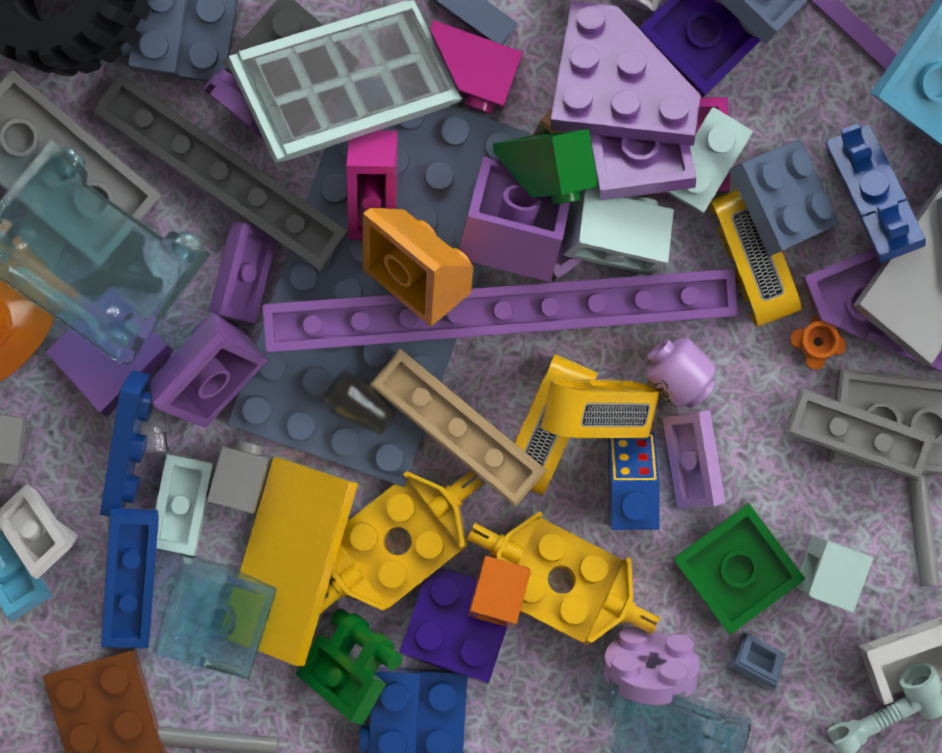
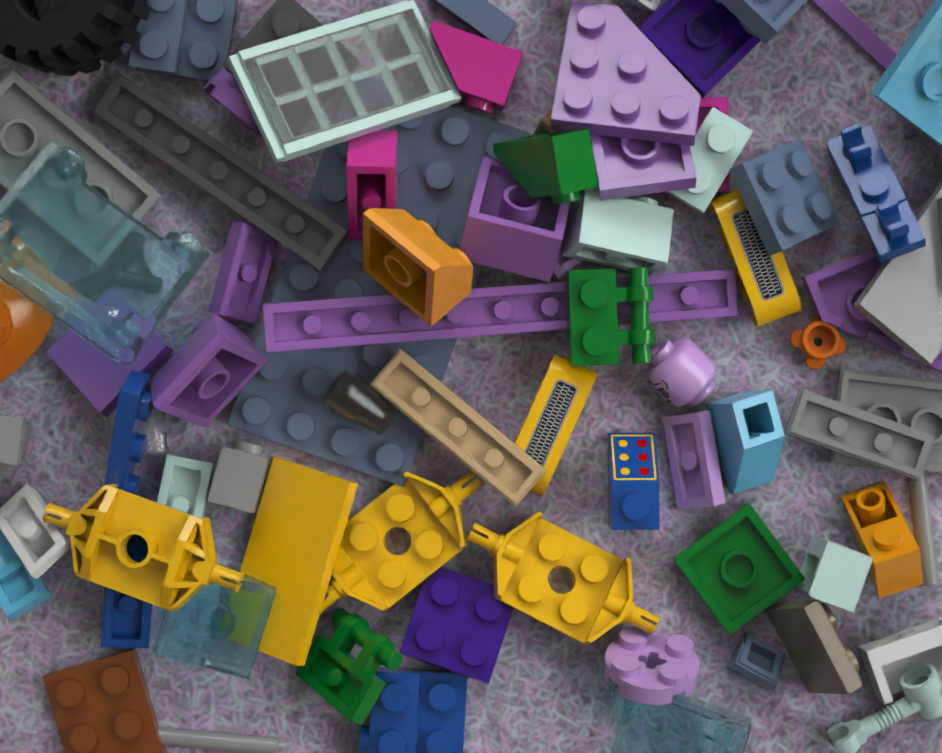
(178, 556): none -> yellow plate
(499, 592): orange panel -> none
(594, 316): none -> green plate
(599, 408): yellow beam -> none
(747, 438): none -> medium azure slope
(815, 647): none -> dark tan tile
(885, 536): none -> light orange slope

